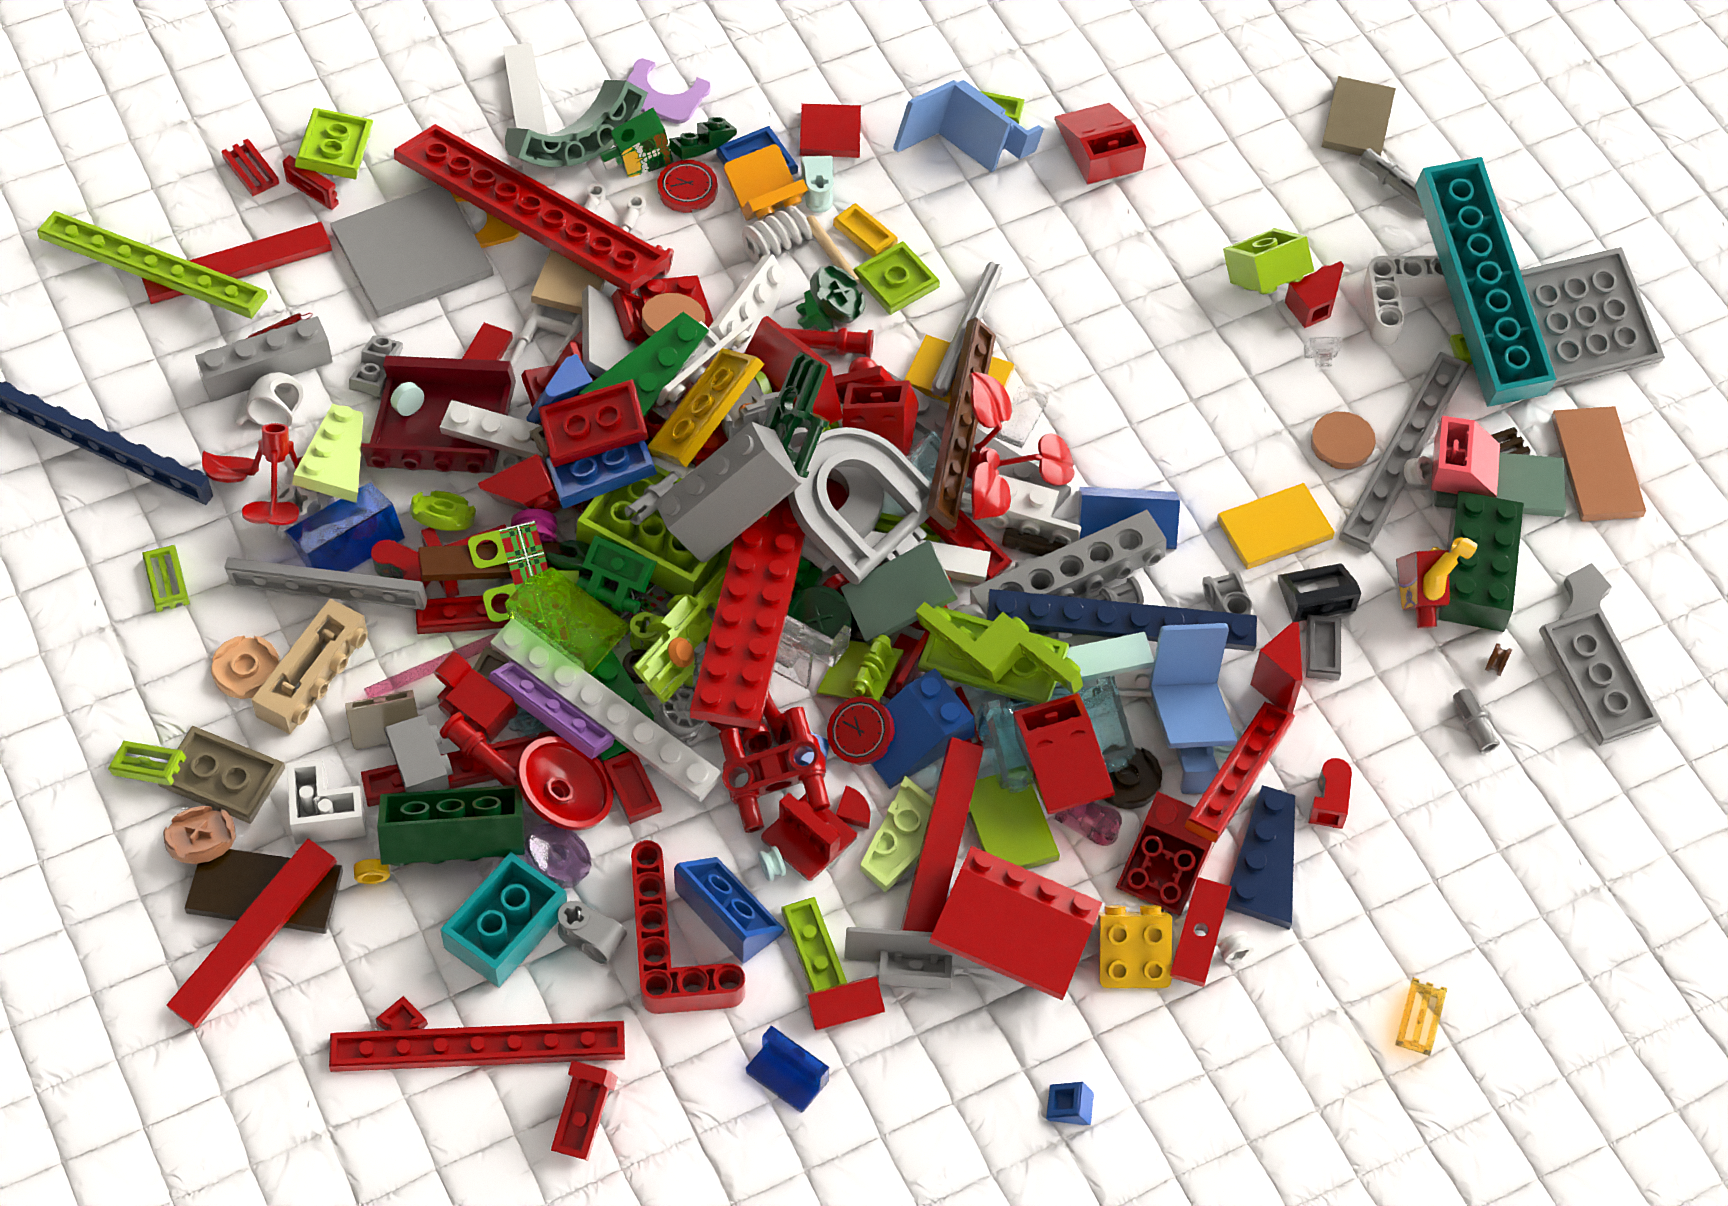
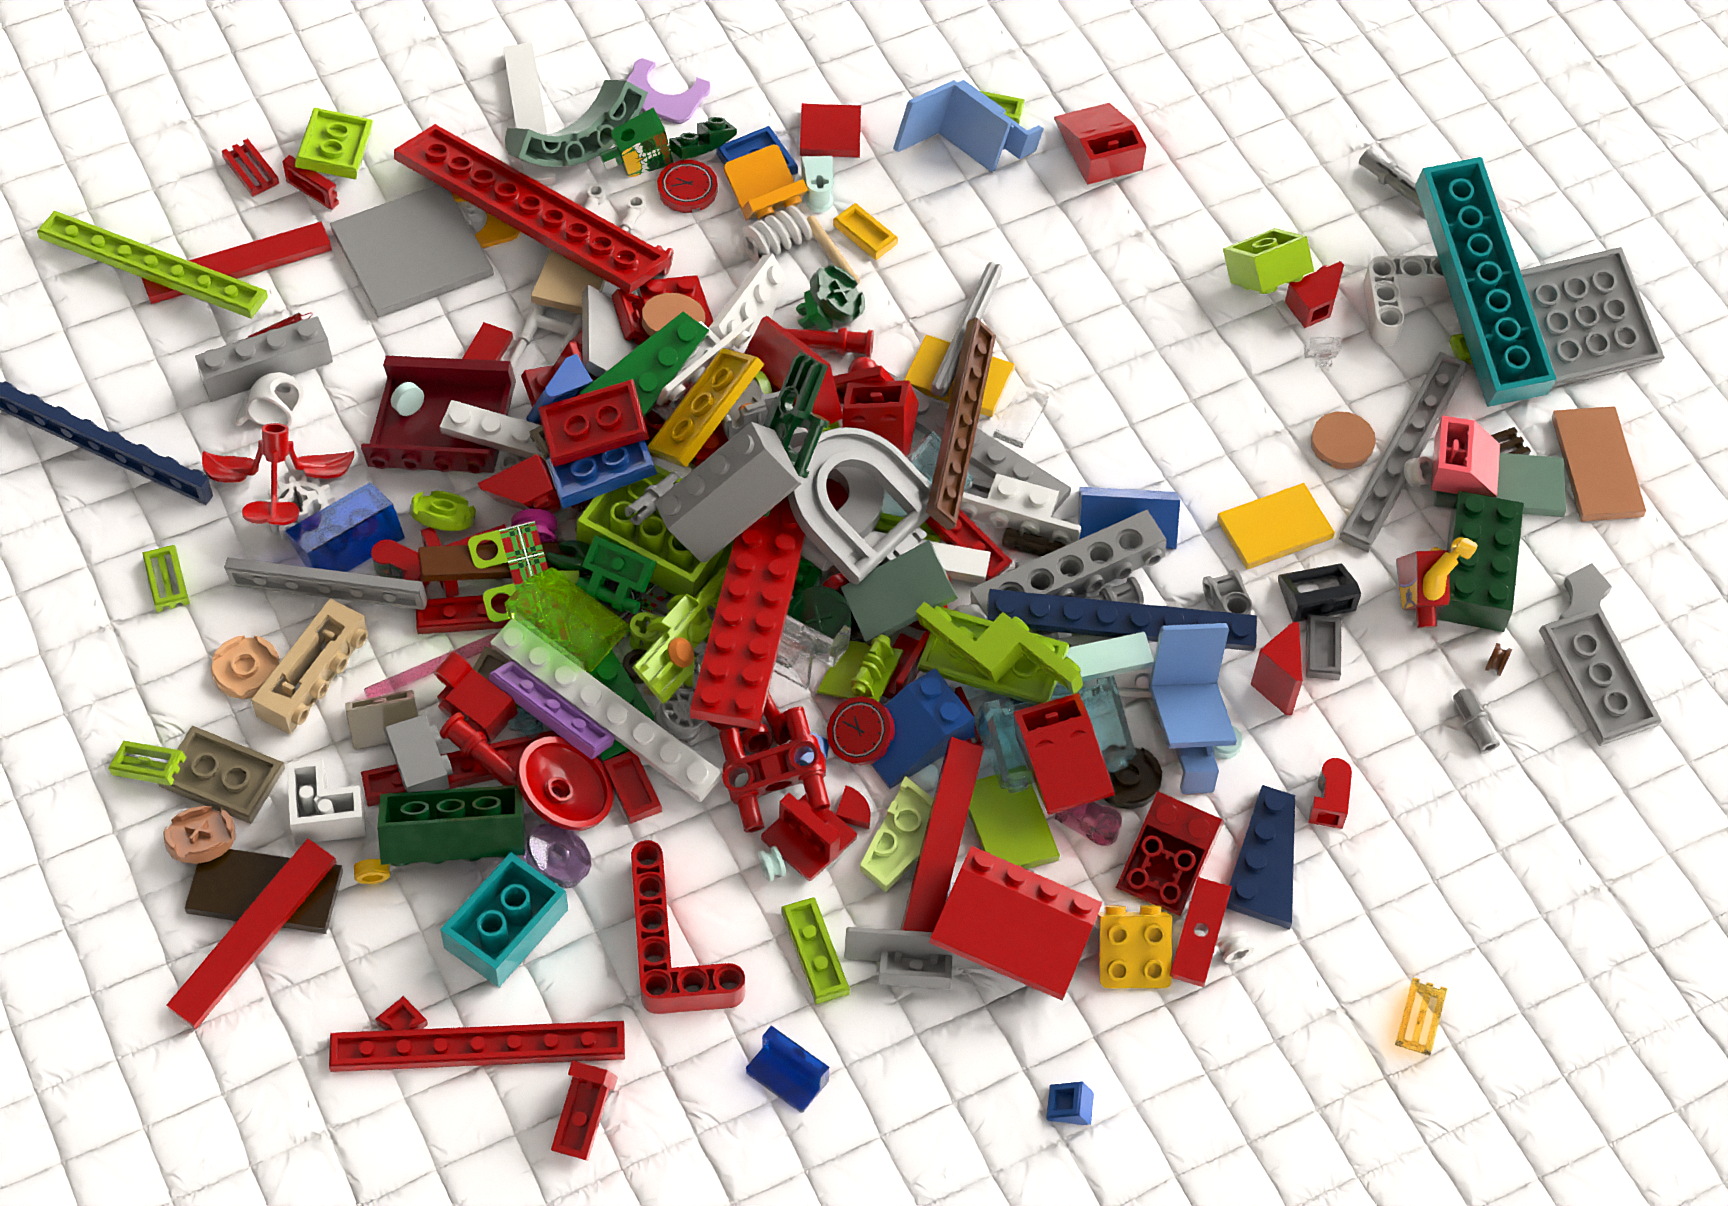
(333, 455): yellowish green wing -> none
(370, 373): light grey slope -> none
(590, 931): light grey piece -> none
(726, 906): blue slope -> none
(845, 1002): red tile -> none
(896, 277): lime tile -> none
(989, 491): plant -> none
(1239, 772): red tile -> none
(1358, 116): dark tan tile -> none

